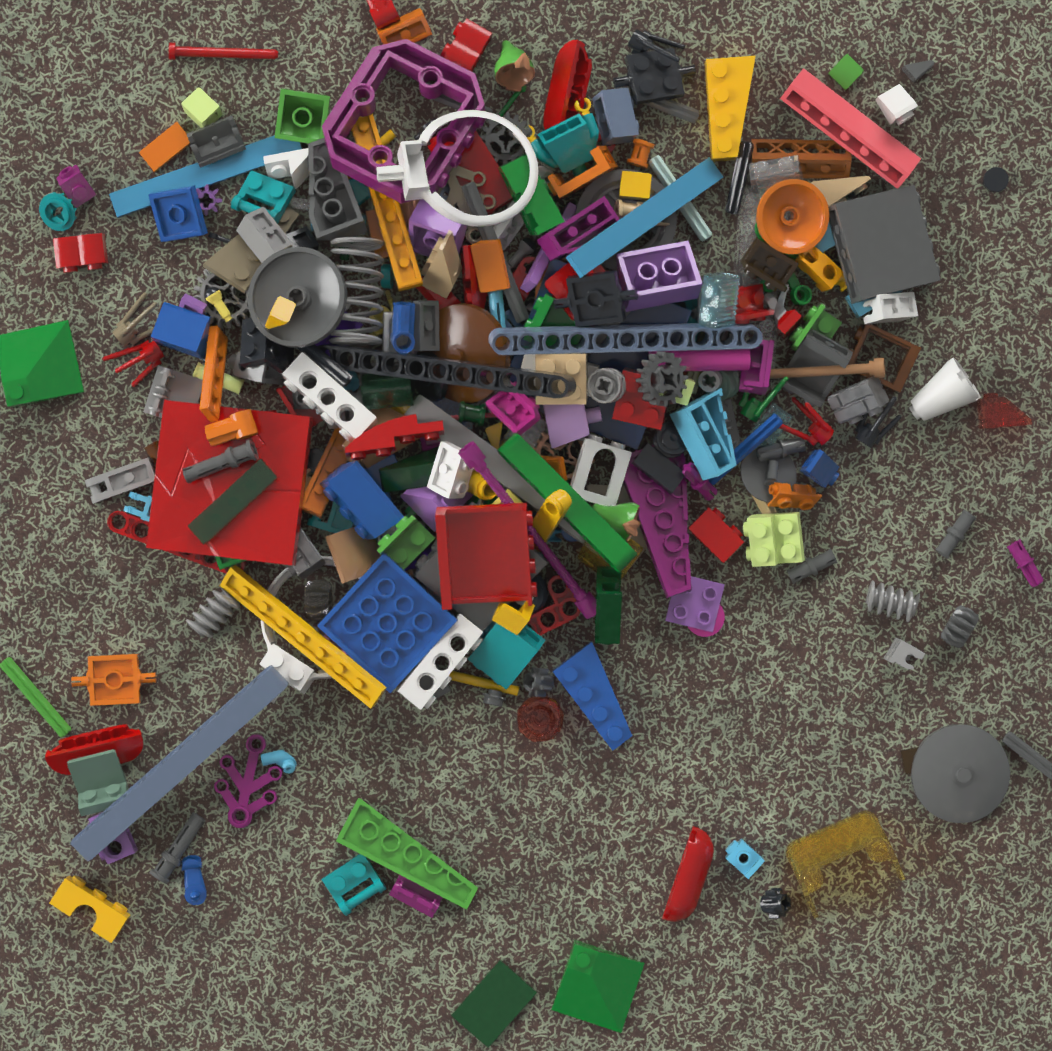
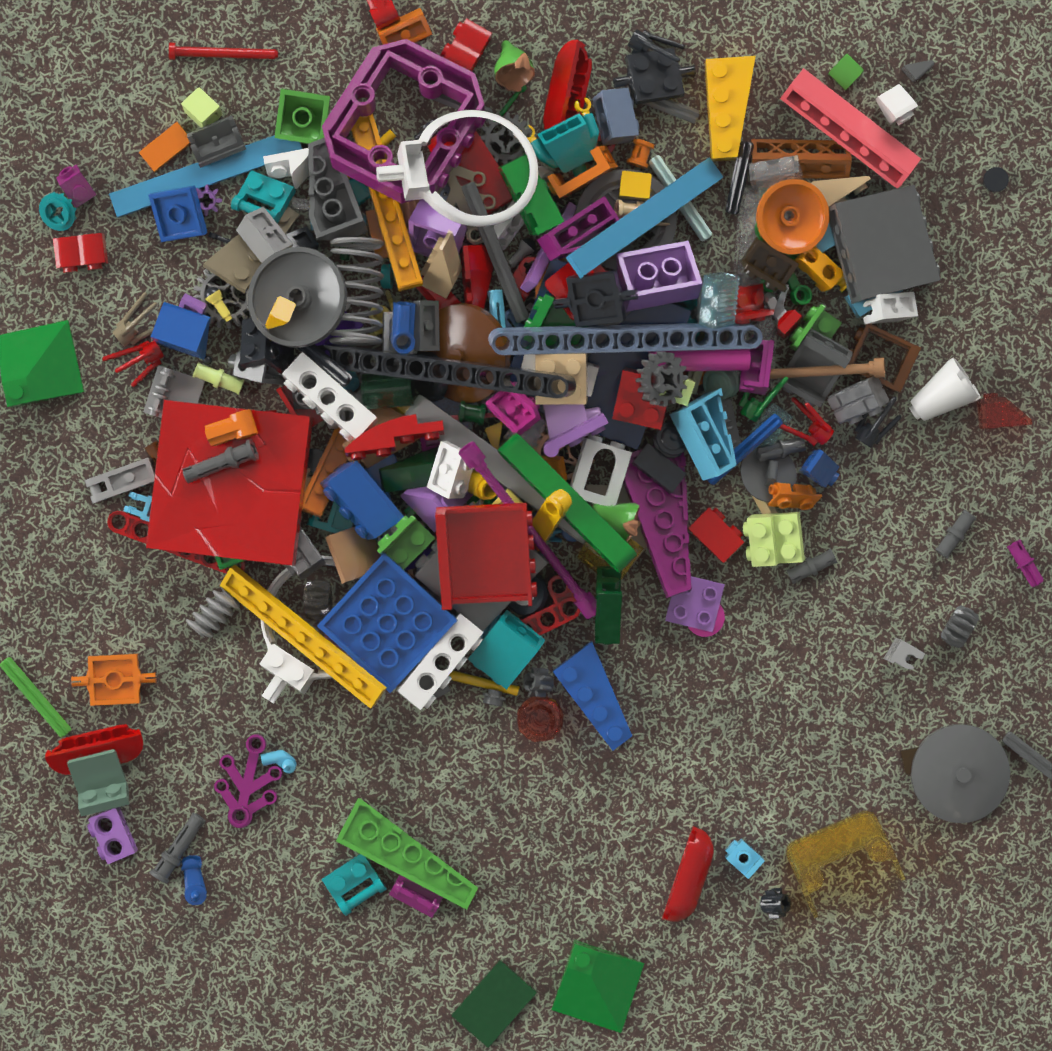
(109, 916): yellow arch -> none
(179, 763): sand blue beam -> none
(213, 373): orange tile -> none
(232, 501): clear green tile -> none
(490, 265): orange slope -> none
(511, 618): yellow panel -> none
(574, 435): none -> medium lavender plate
(606, 385): light grey wheel -> none
(696, 482): magenta axle -> none
(709, 387): light grey bush -> none
(892, 602): light grey piece -> none

